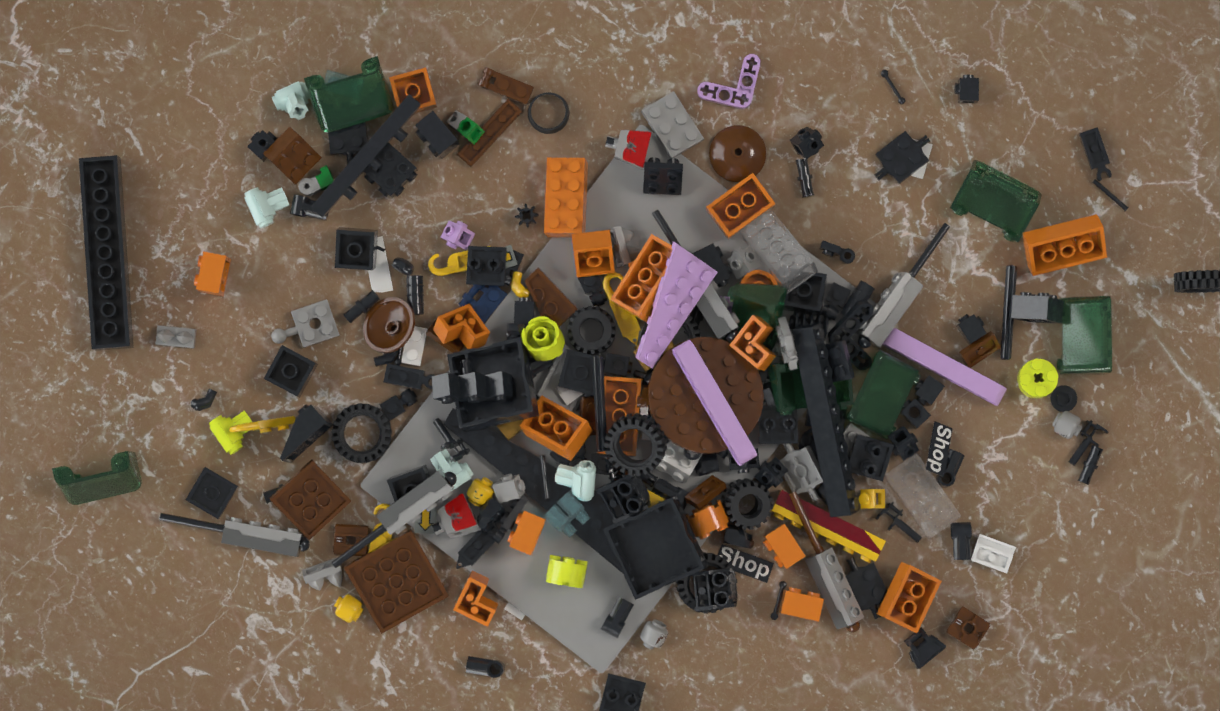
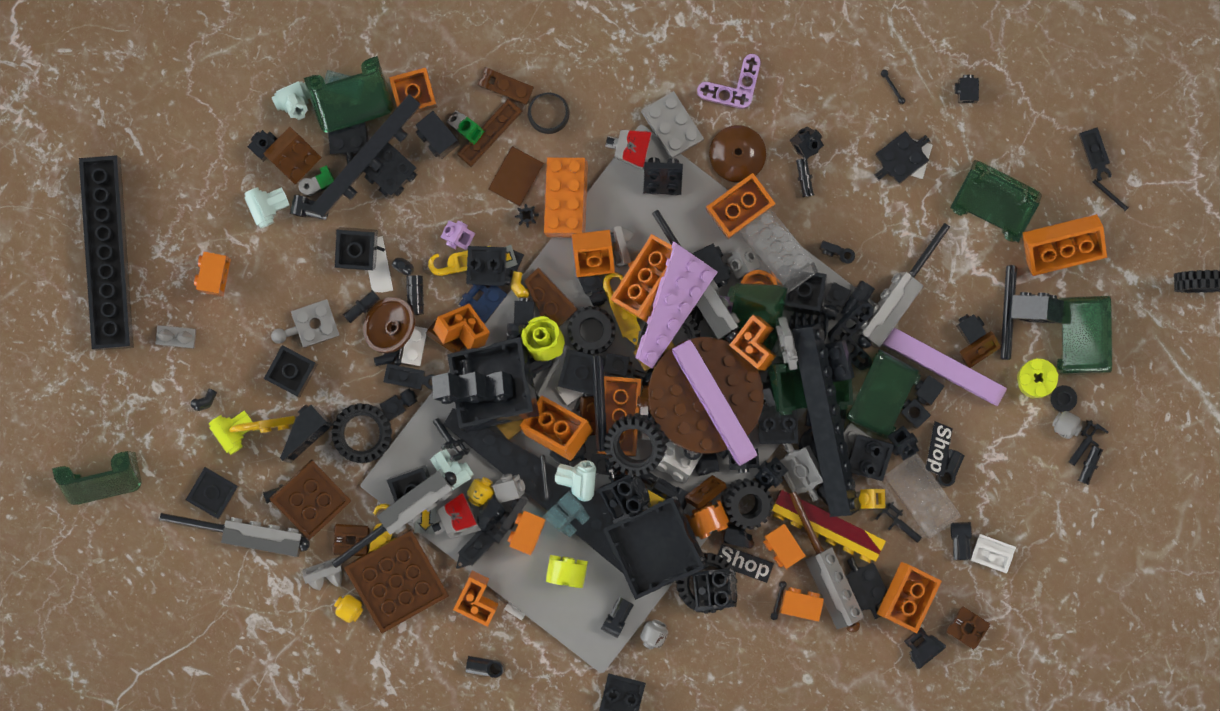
(516, 176): none -> reddish brown window

